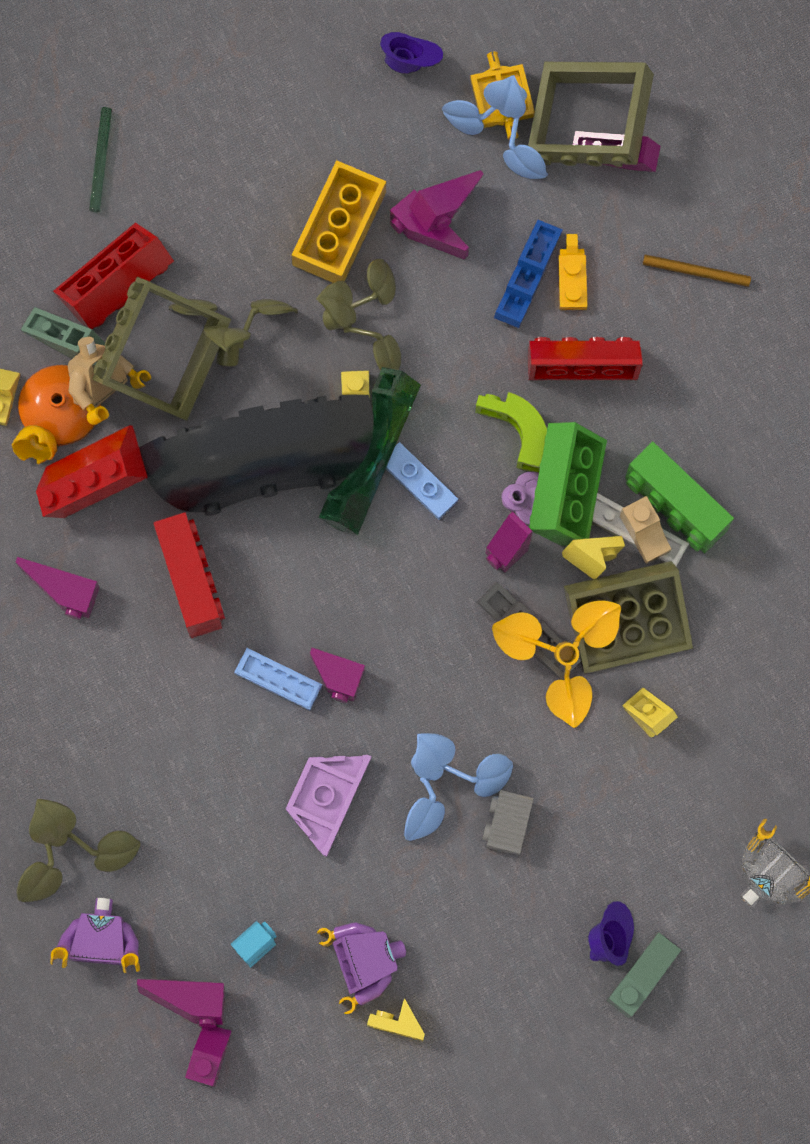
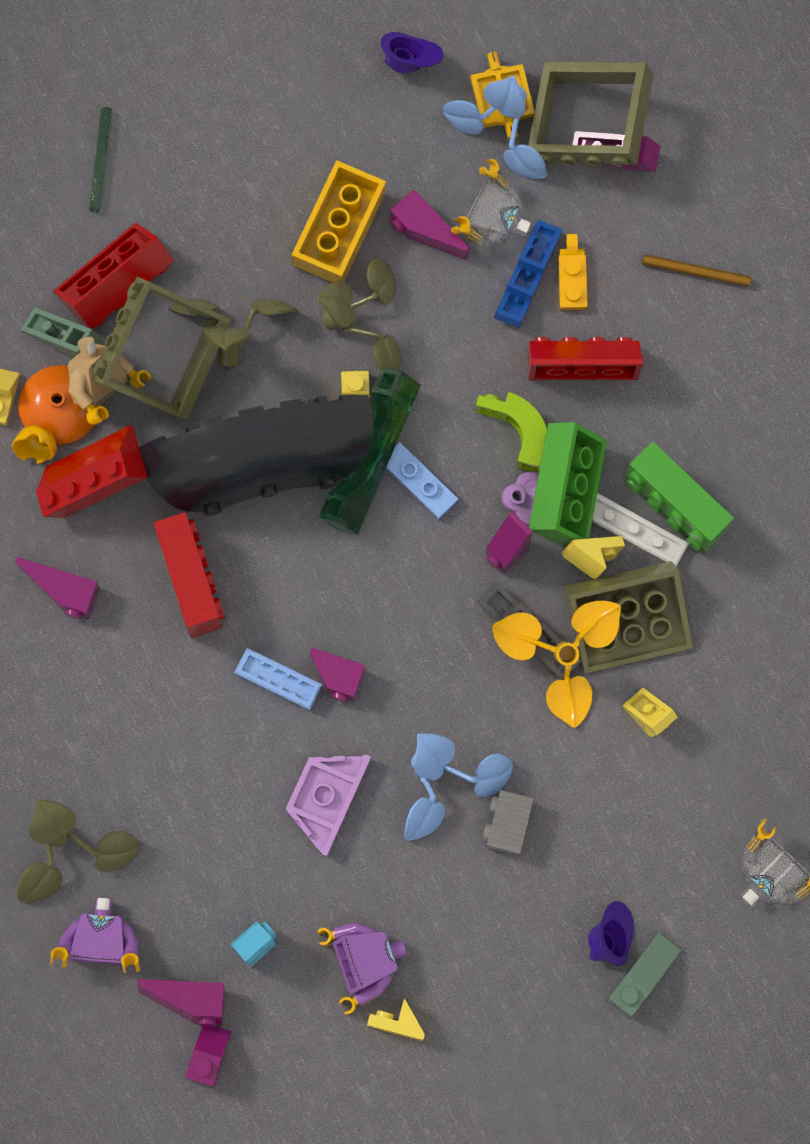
(439, 203): magenta slope -> none
(494, 211): none -> clear torso
(645, 529): tan arch -> none

